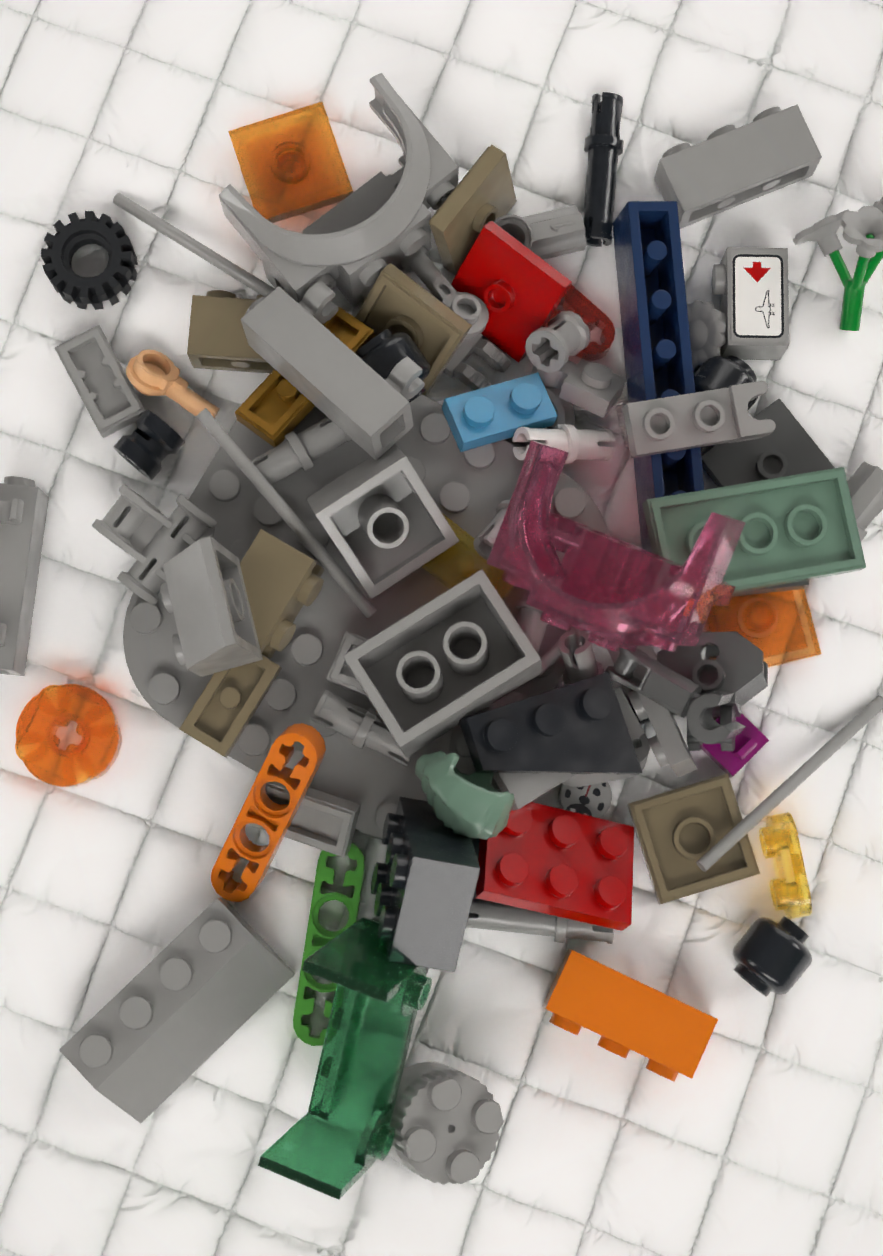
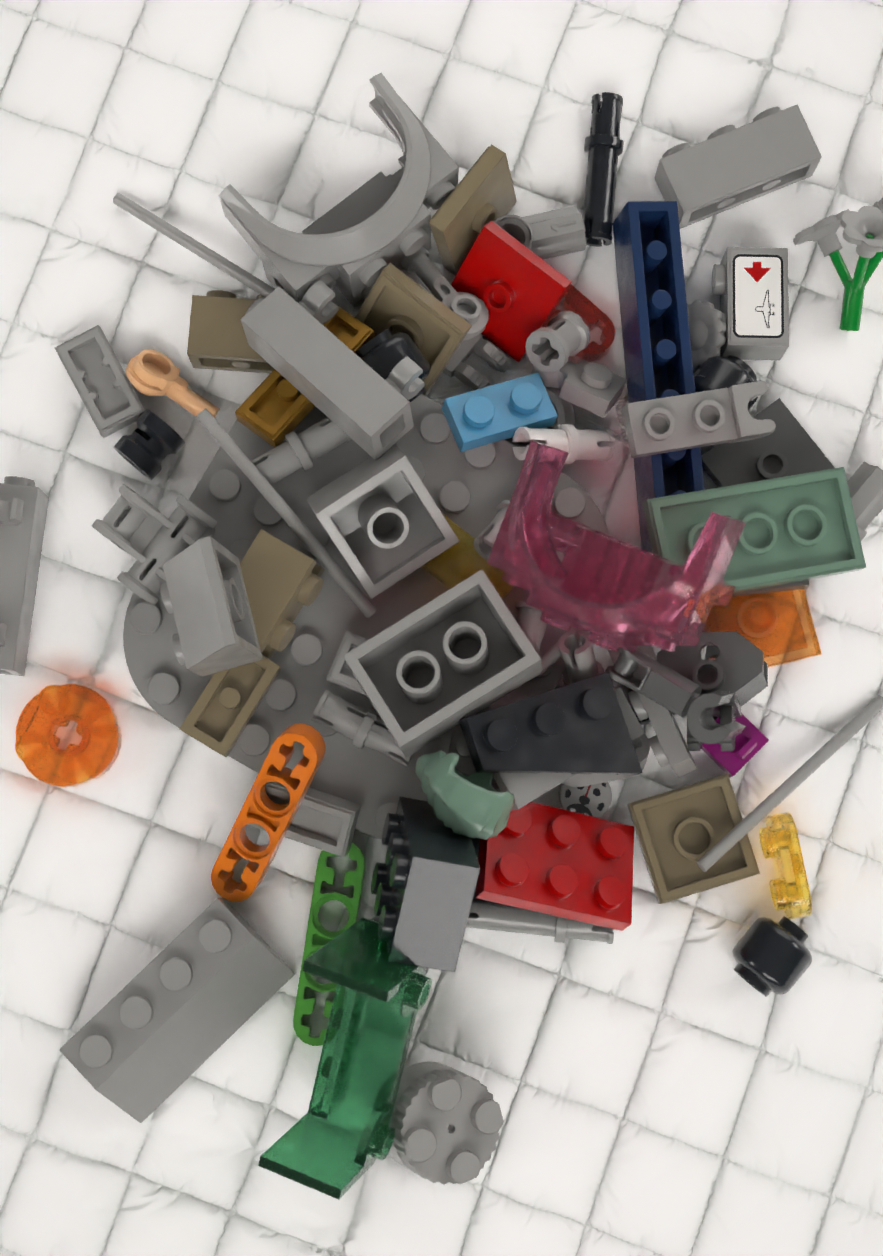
(81, 233): black tyre -> none
(291, 163): clear orange plate -> none
(628, 1016): orange brick -> none

